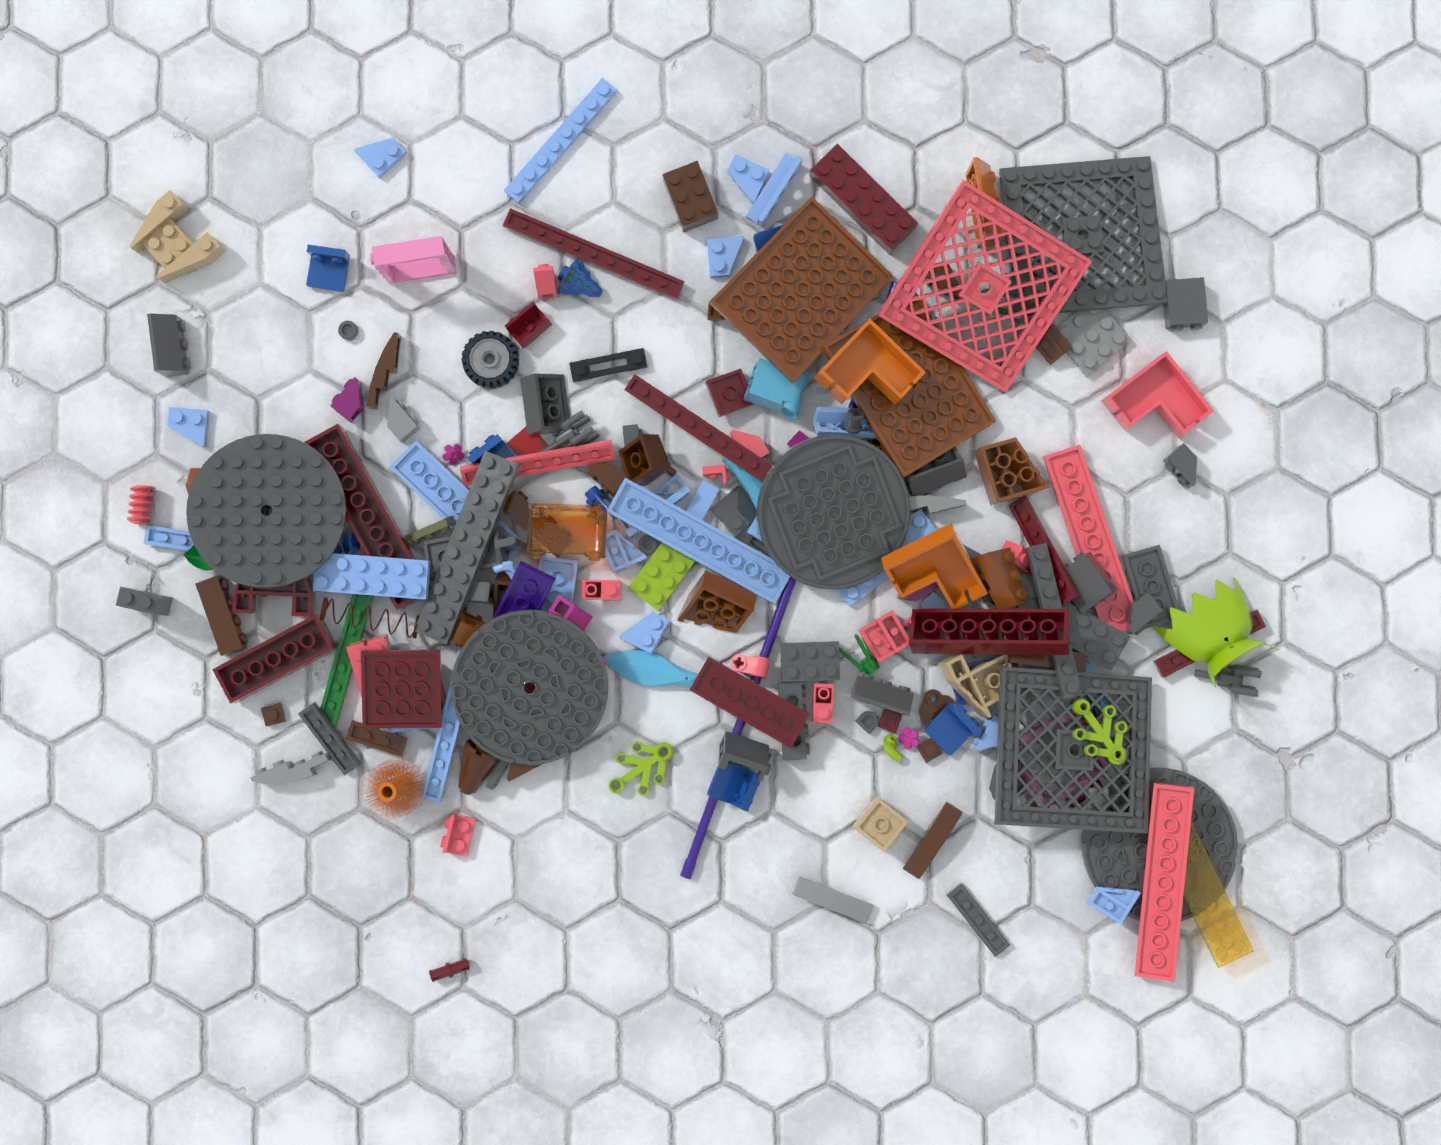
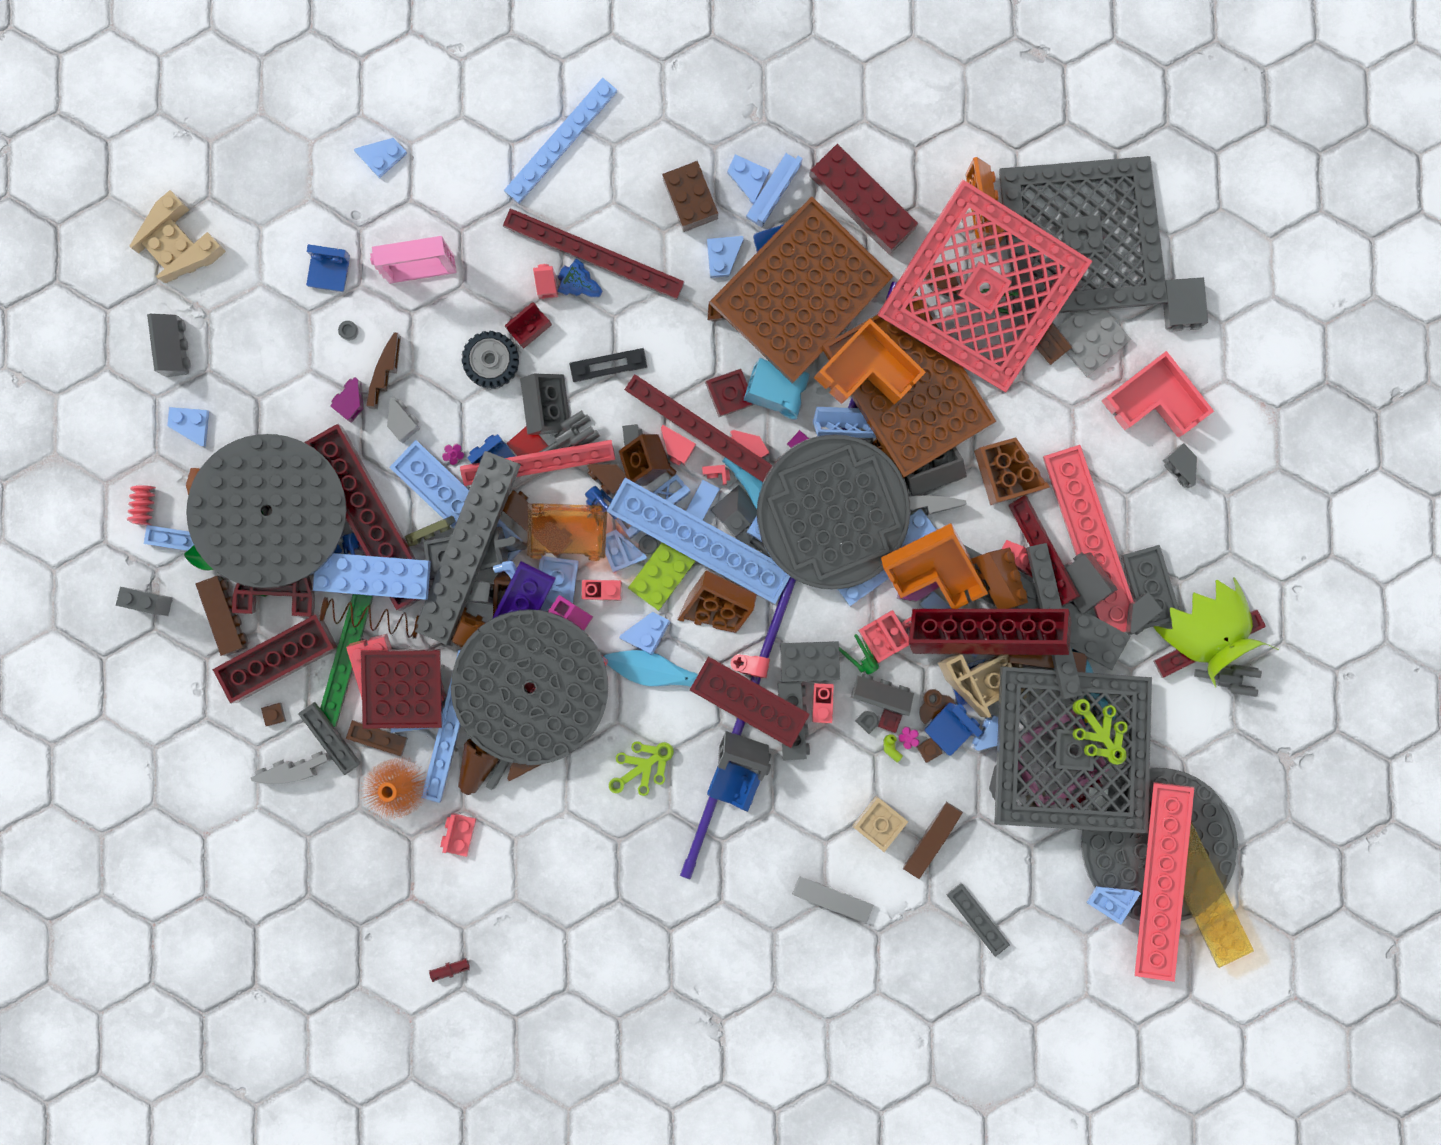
(677, 446): none -> coral slope
(854, 419): dark grey bush -> none

